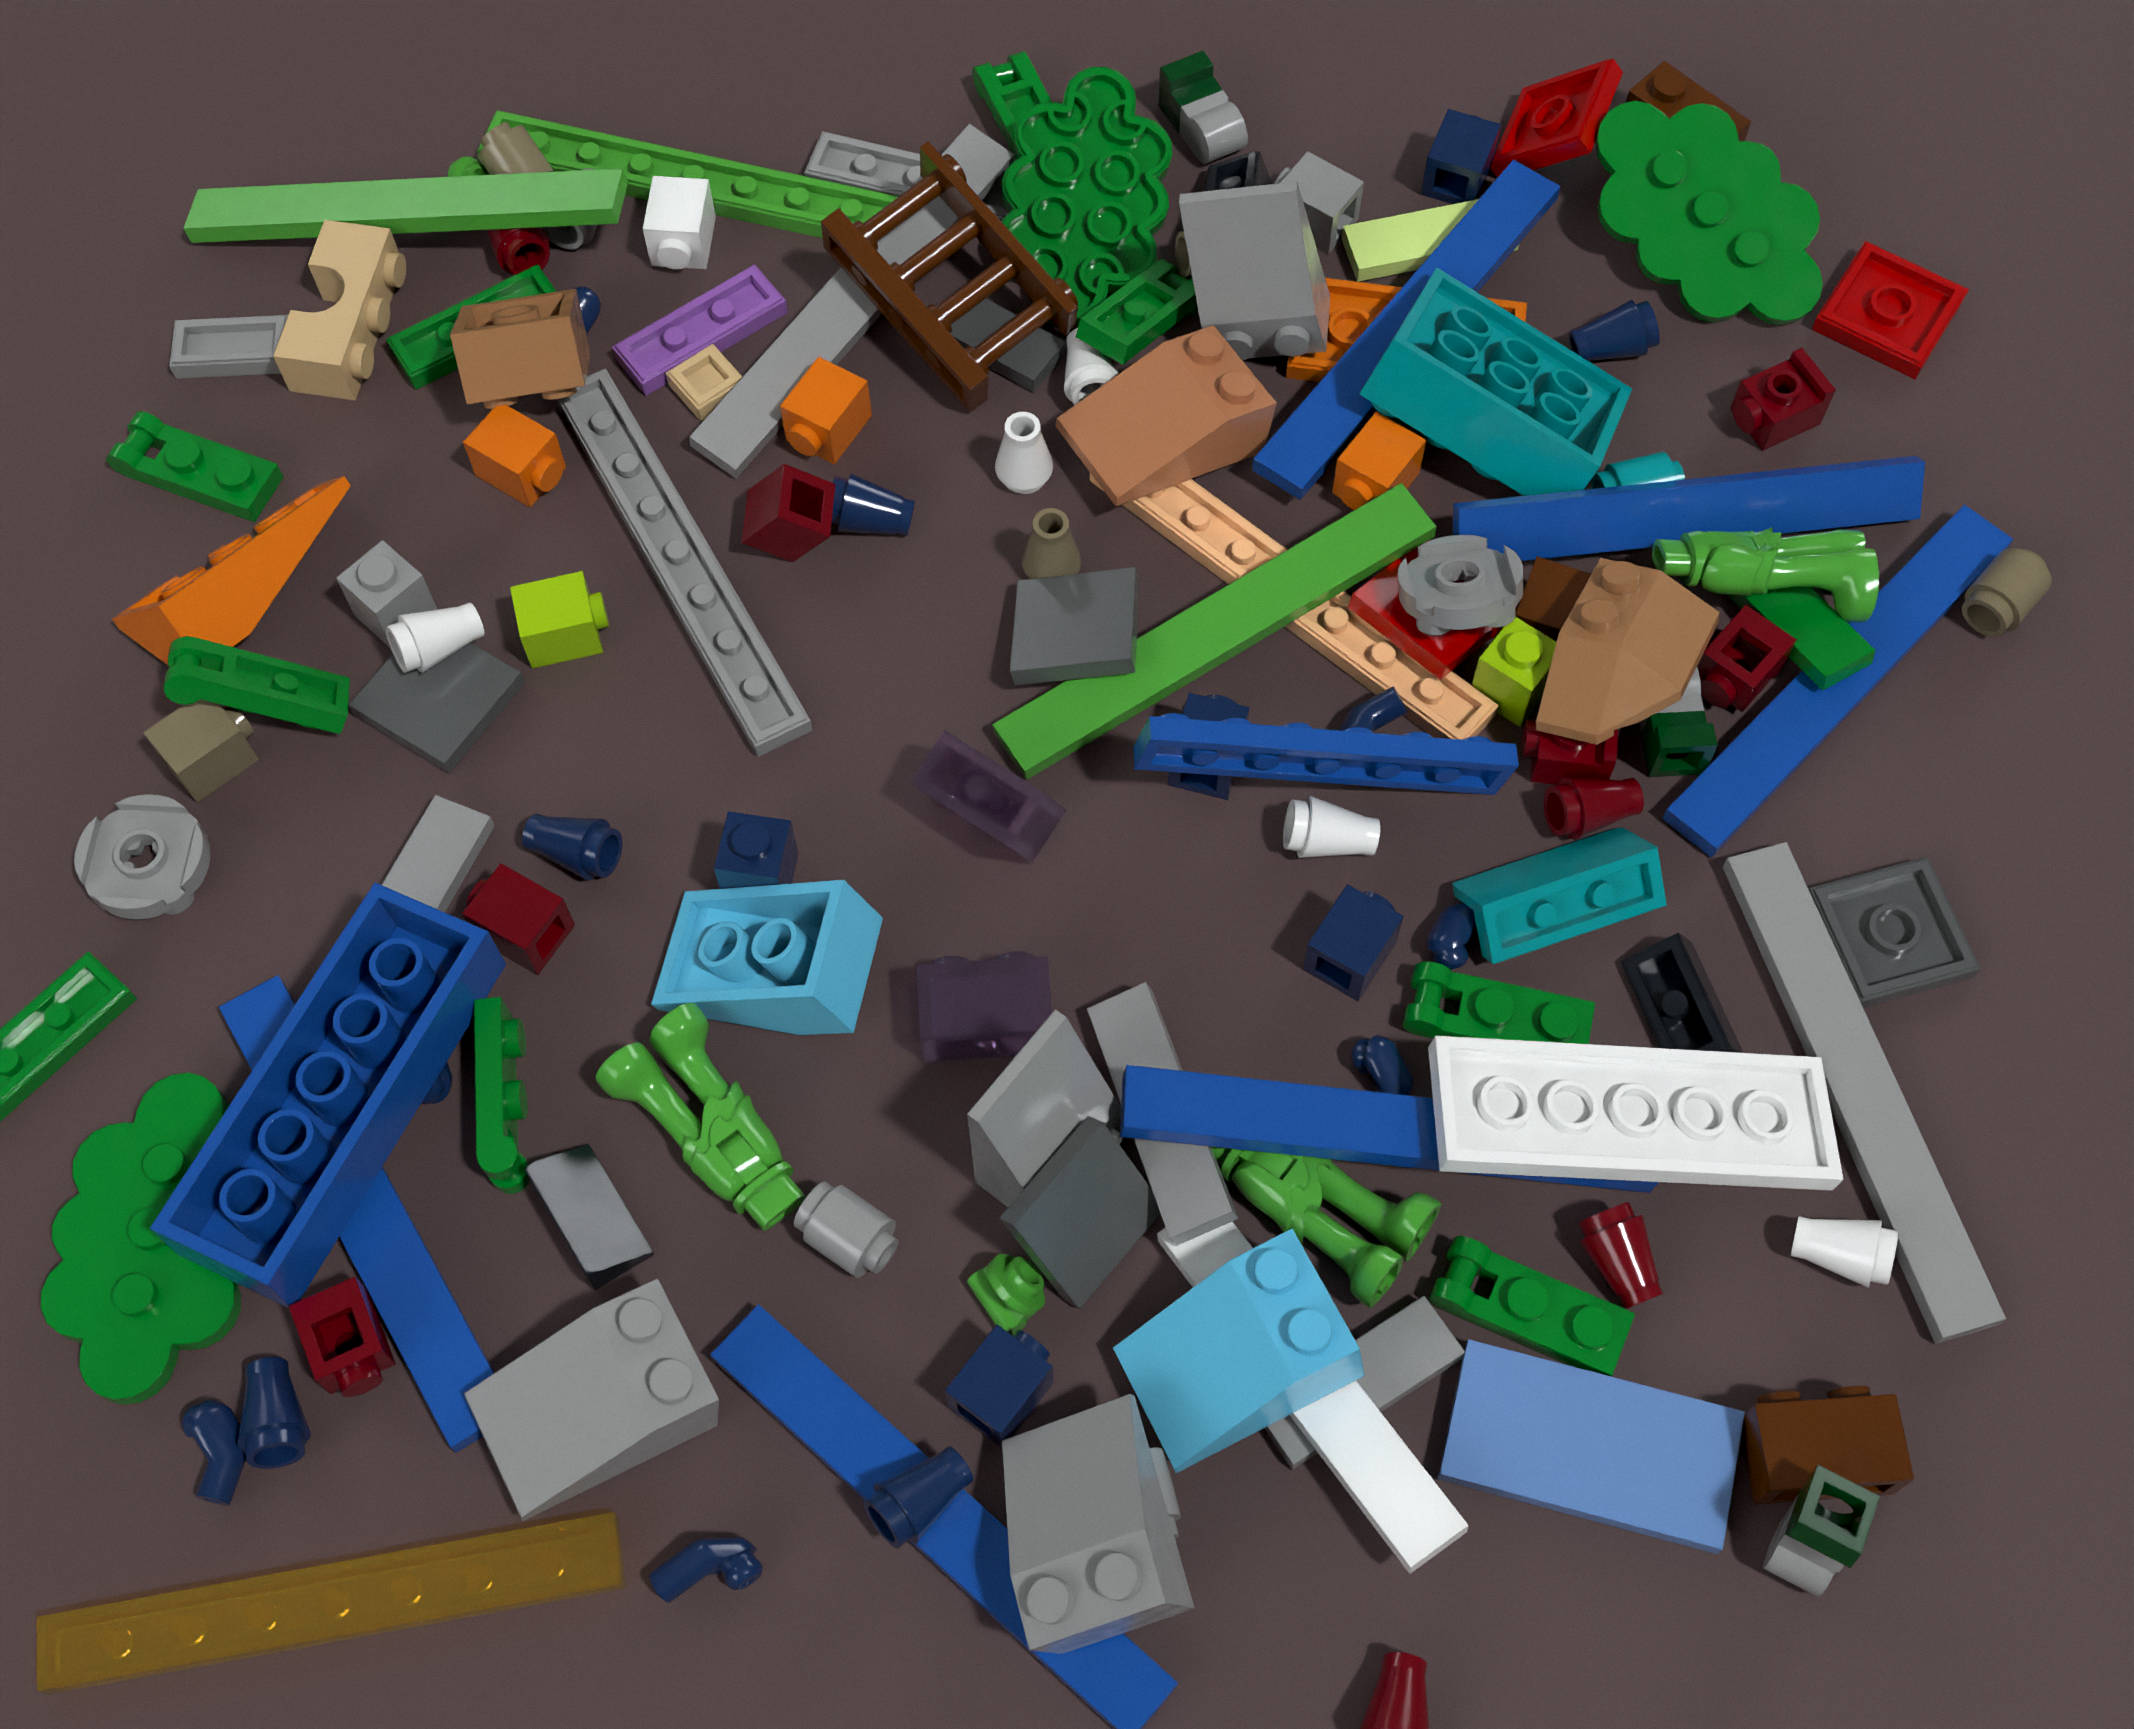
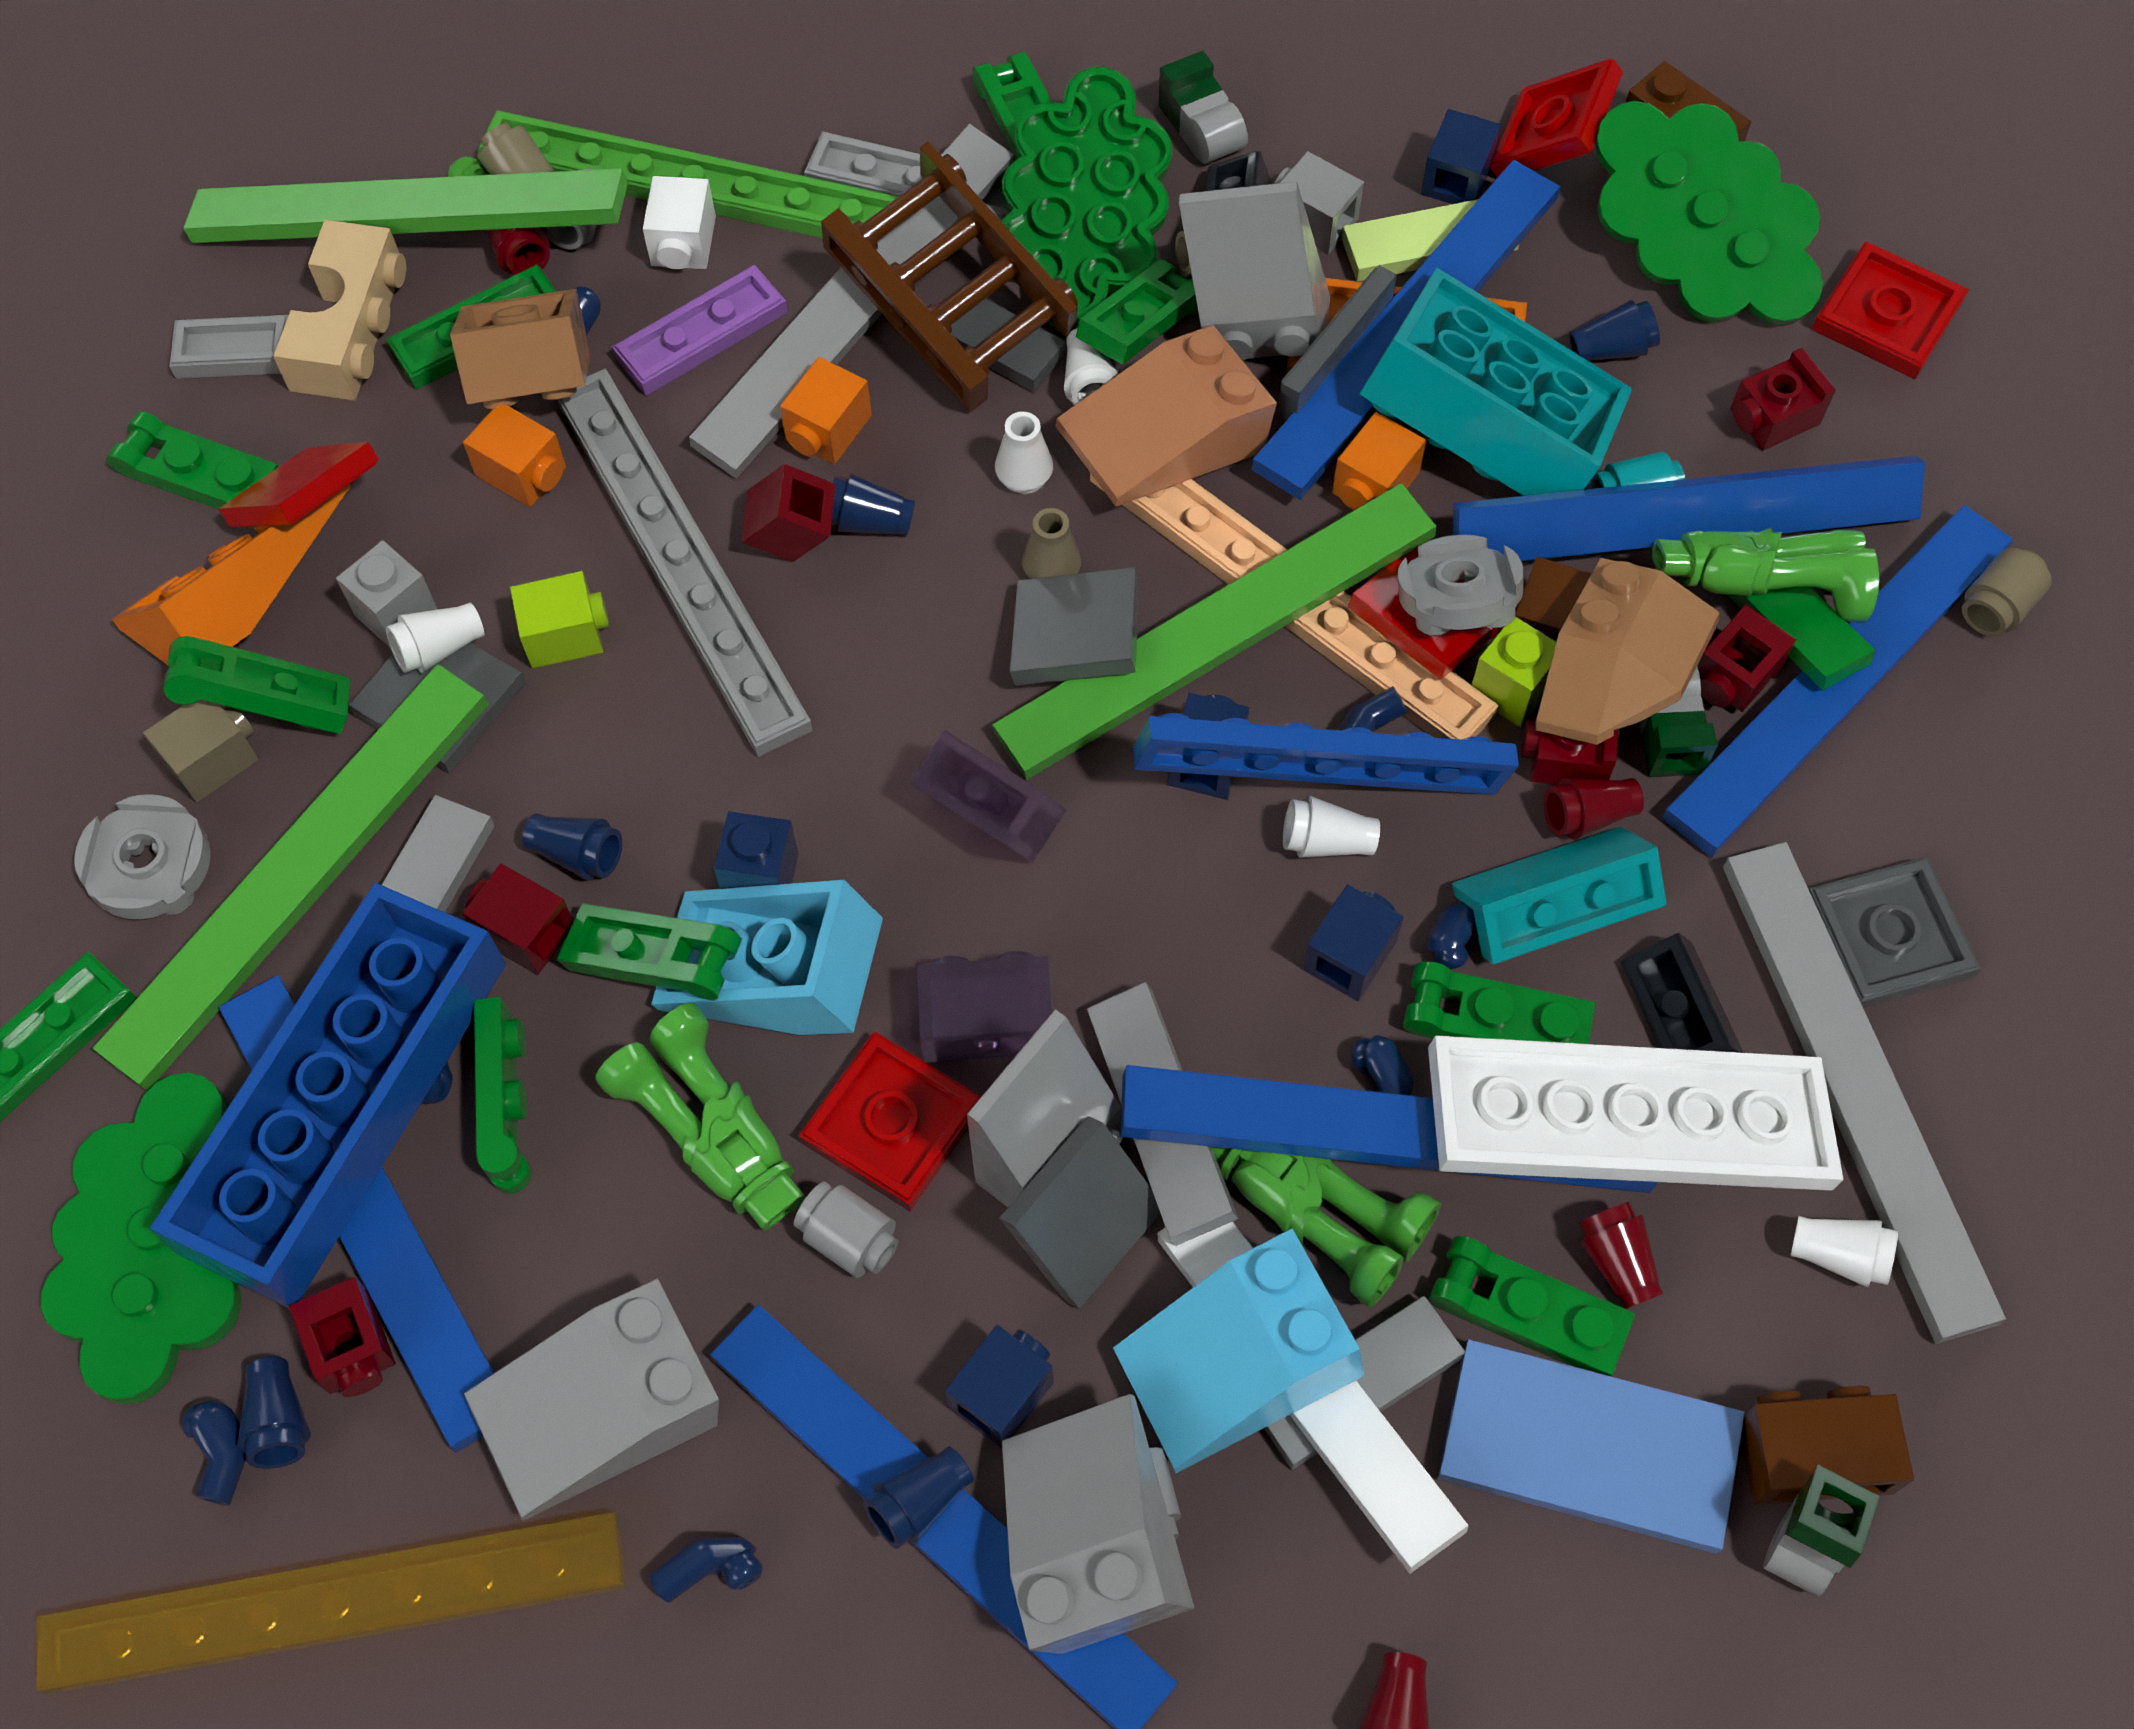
(290, 878): none -> bright green tile
(299, 485): none -> red tile
(589, 1214): slope -> none
(649, 949): none -> green plate
(703, 380): tan tile -> none
(890, 1121): none -> red tile
(1009, 1291): bright green plate -> none
(1335, 341): none -> dark grey tile

